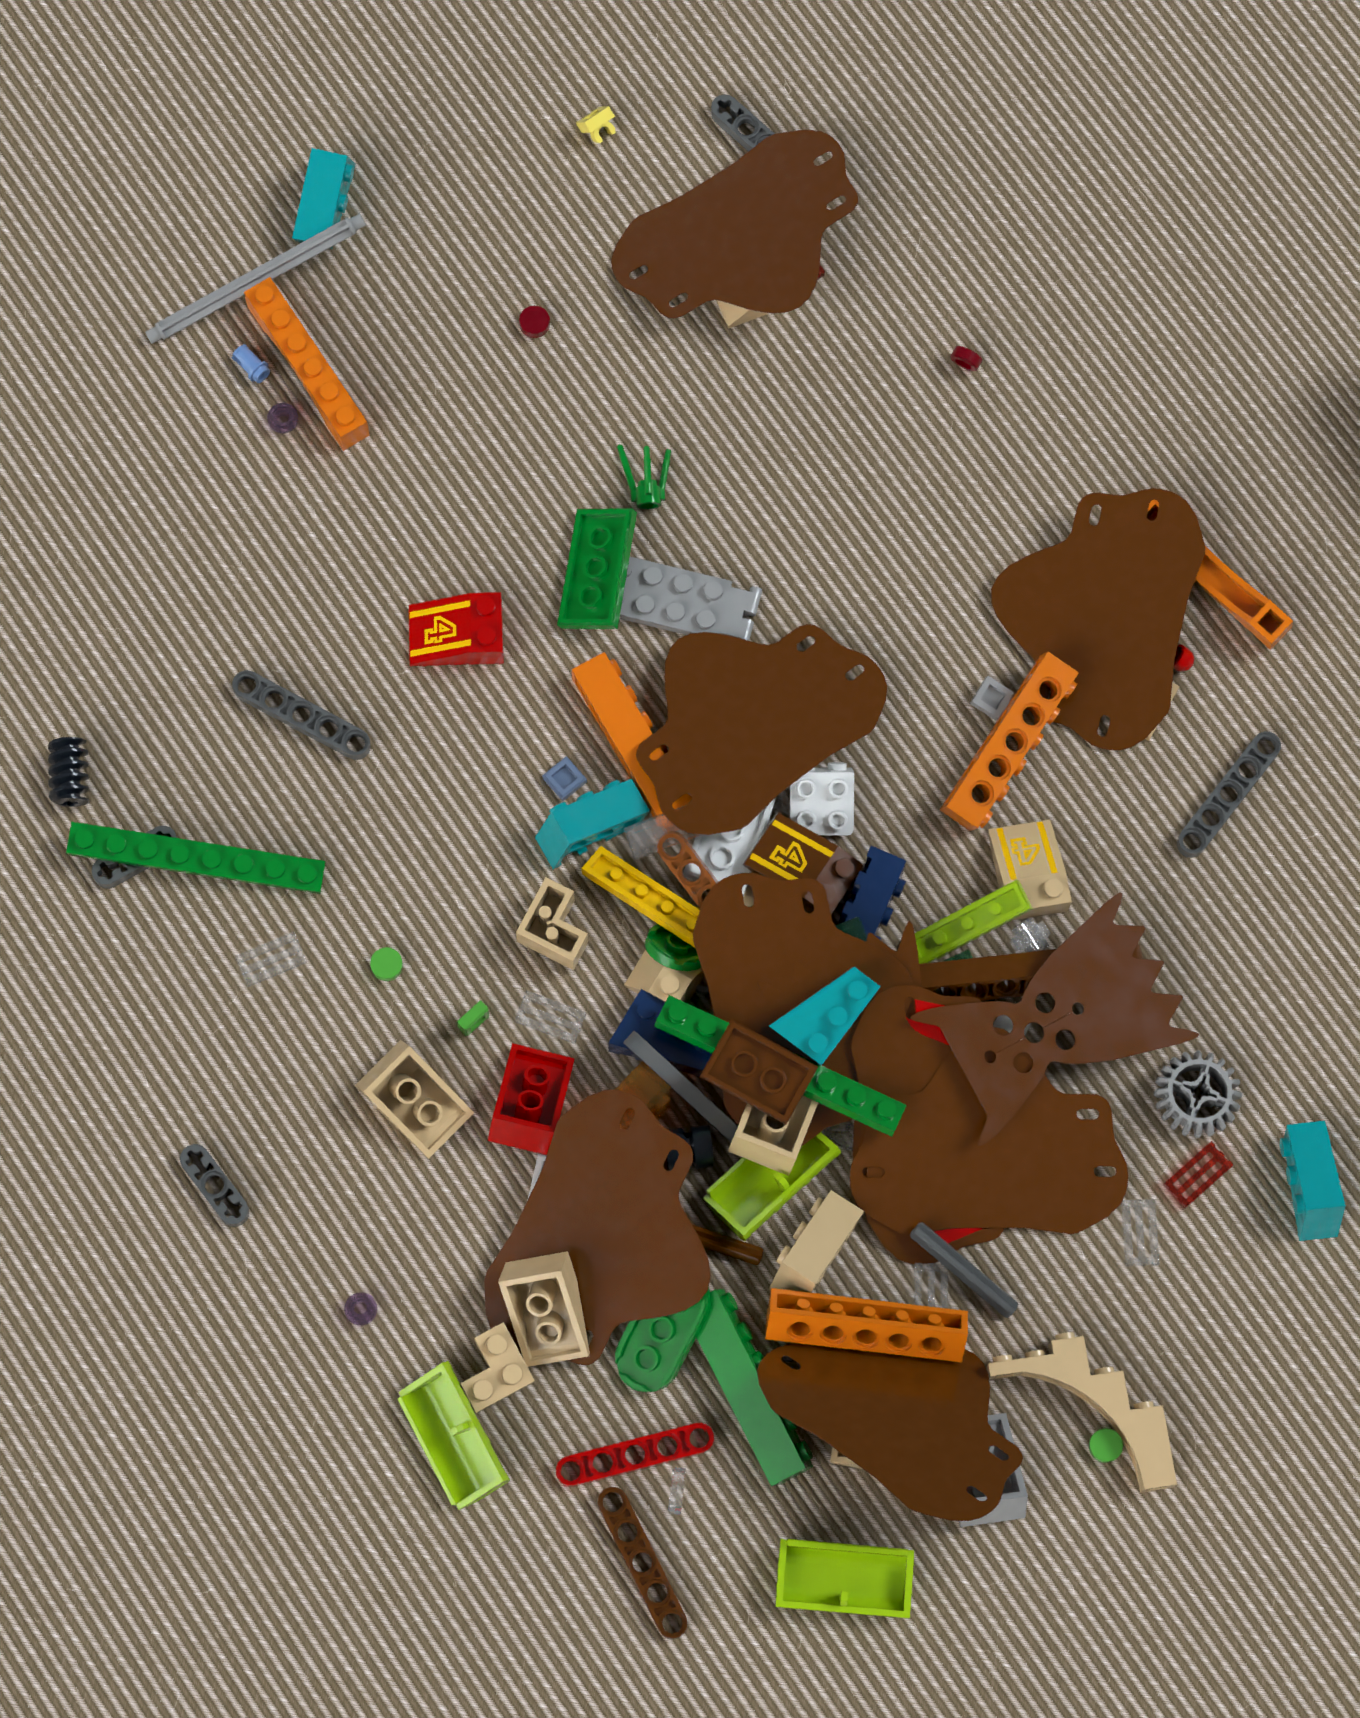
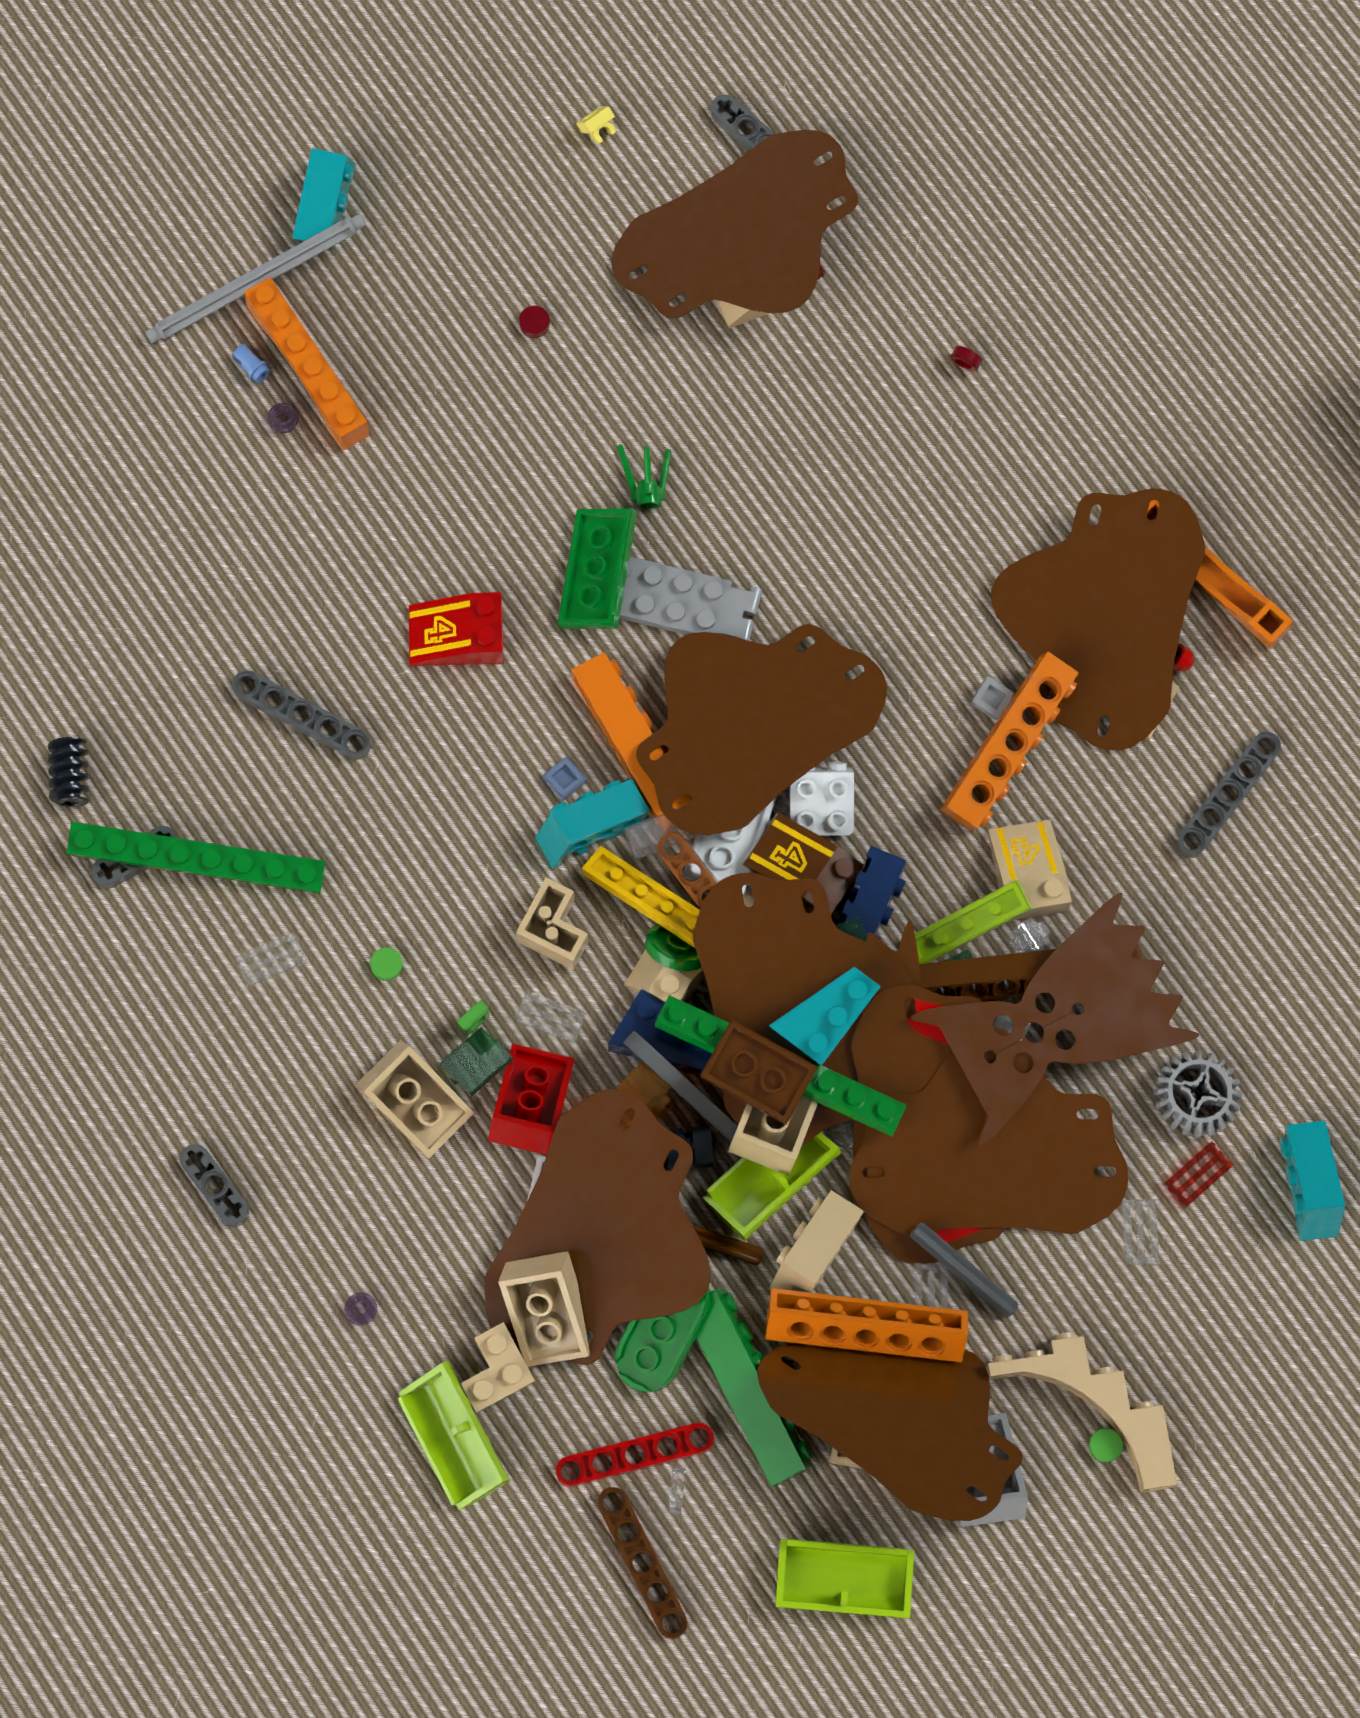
(476, 1061): none -> clear green piece

